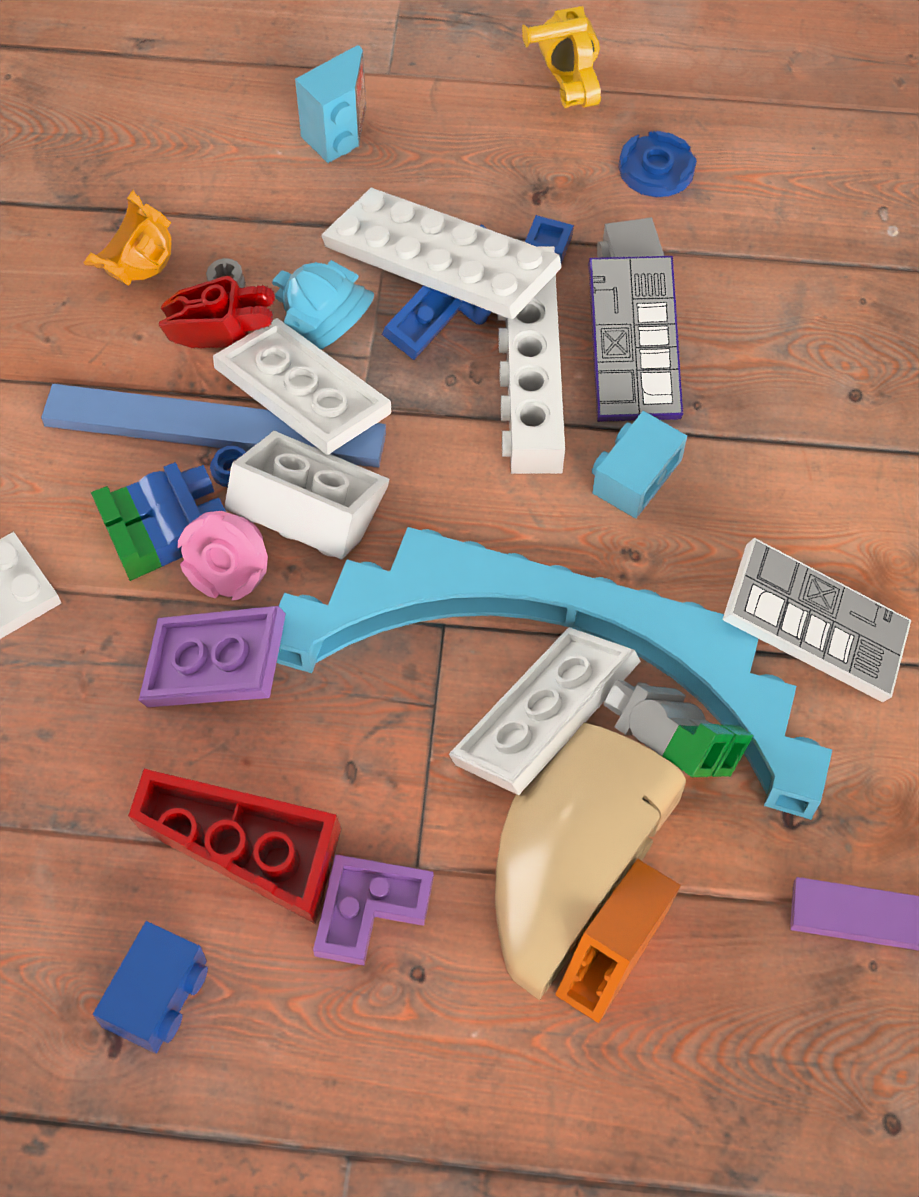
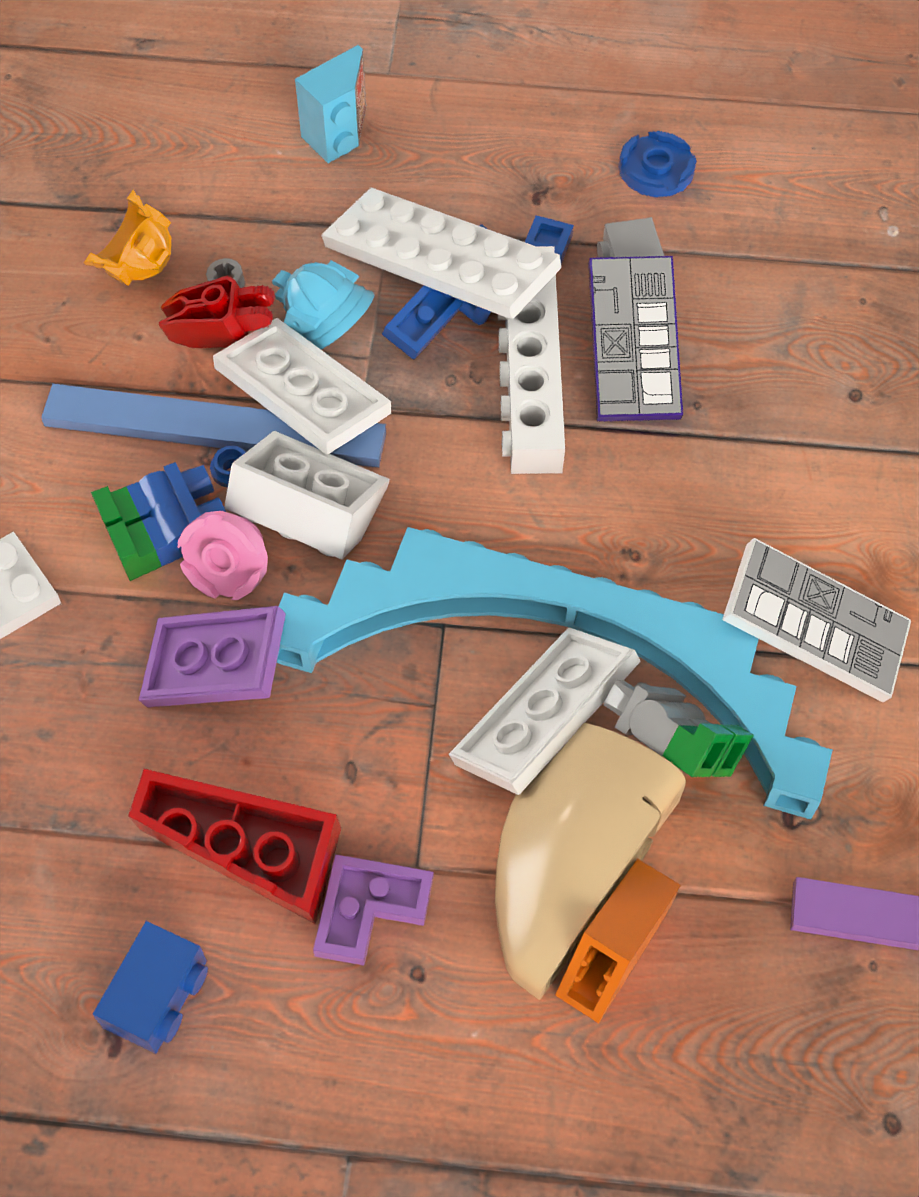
(569, 52): yellow piece -> none
(638, 463): medium azure brick -> none

